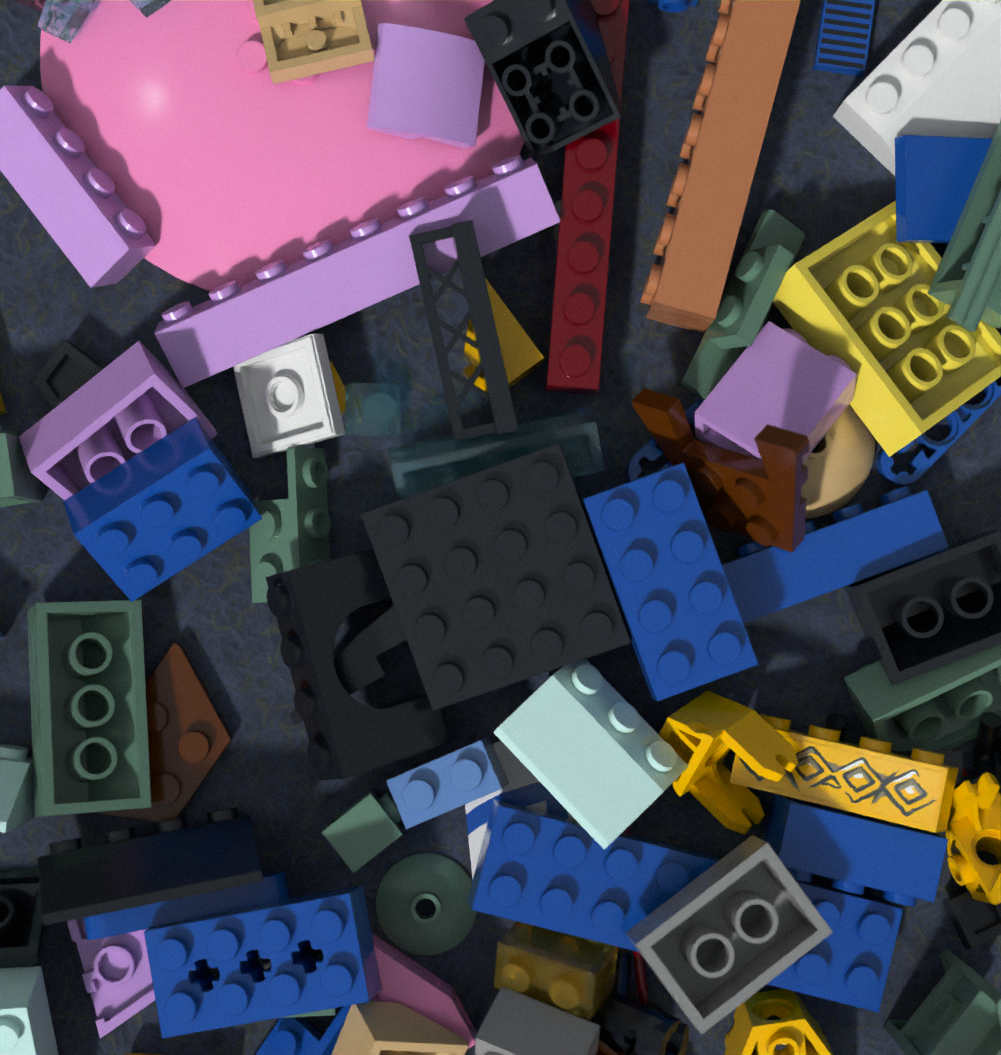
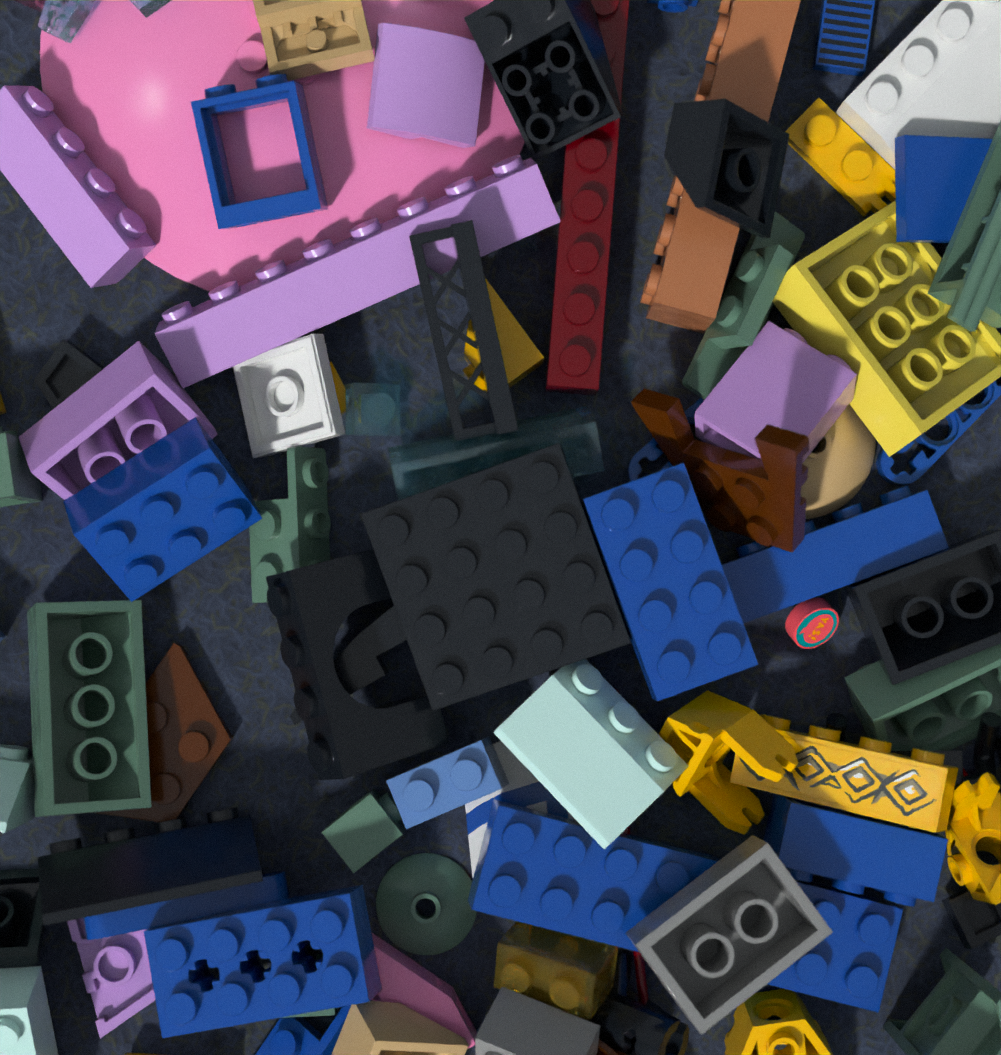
(227, 100): none -> blue window
(728, 162): none -> black slope
(812, 623): none -> coral tile
(842, 158): none -> yellow hinge

